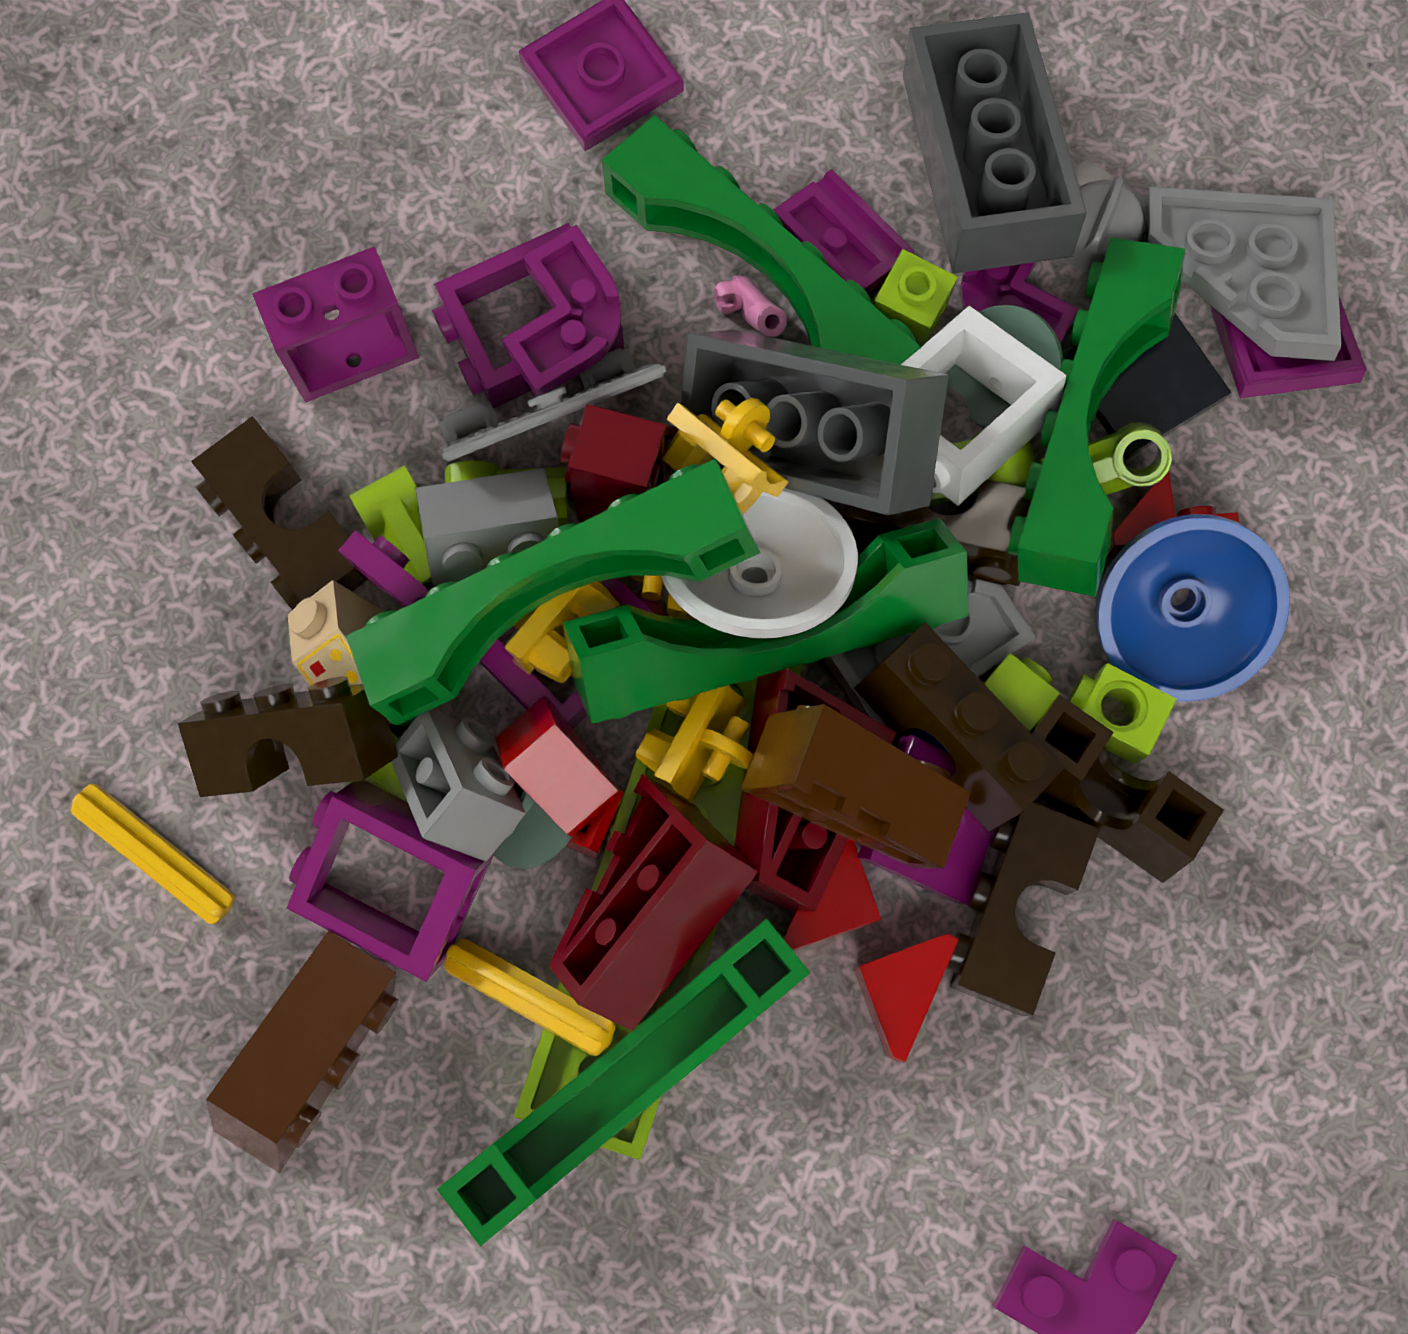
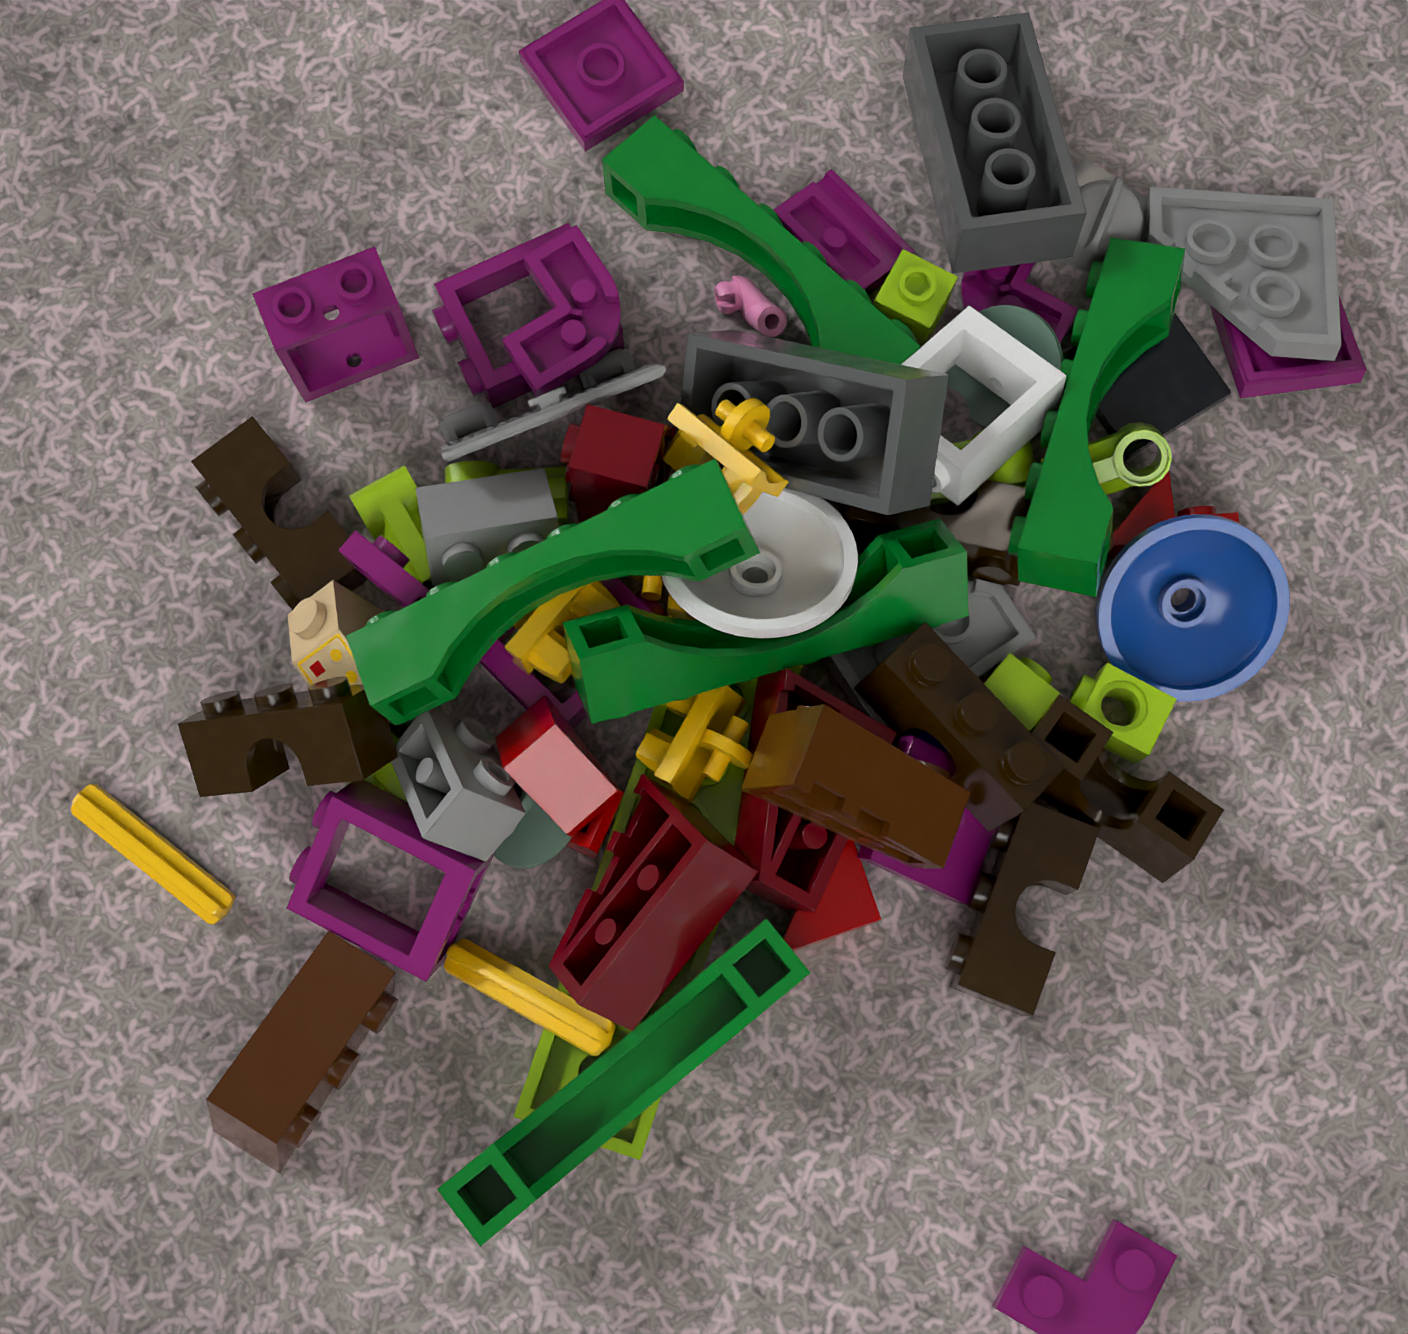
(902, 989): red slope -> none

